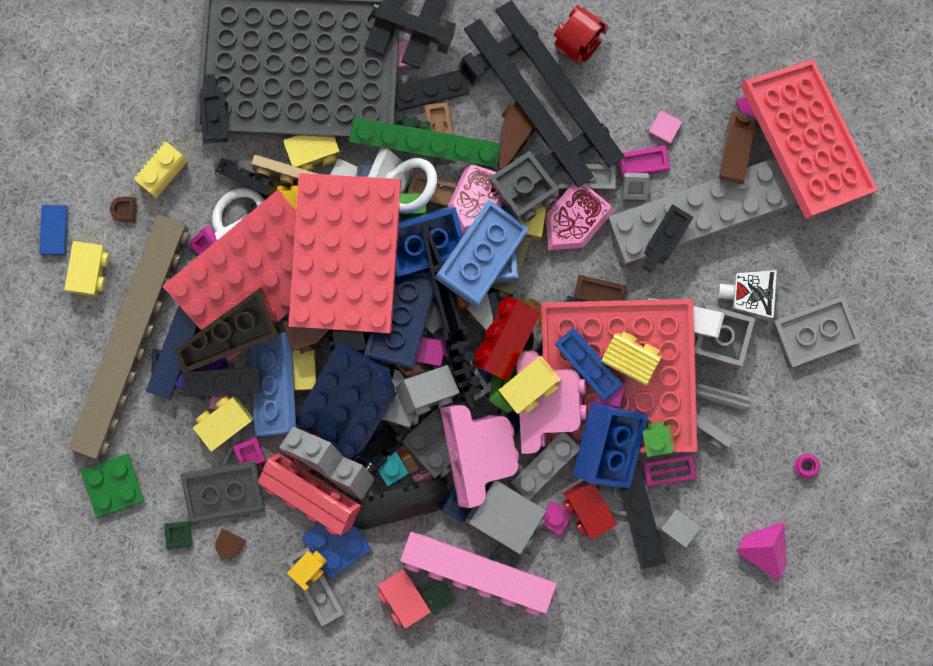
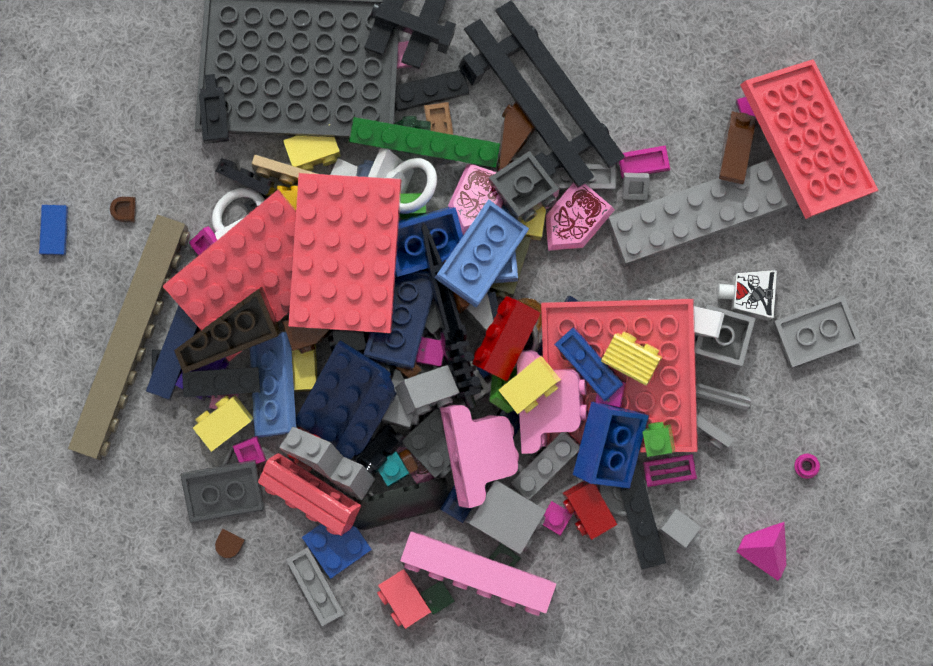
(86, 269): light yellow brick -> none
(112, 485): green plate -> none
(160, 170): light yellow brick -> none
(178, 535): dark green tile -> none
(307, 569): yellow brick -> none
(443, 191): medium nougat plate -> none
(580, 35): red brick -> none
(598, 290): reddish brown tile -> none
(665, 127): bright pink tile -> none
(666, 237): black hinge -> none

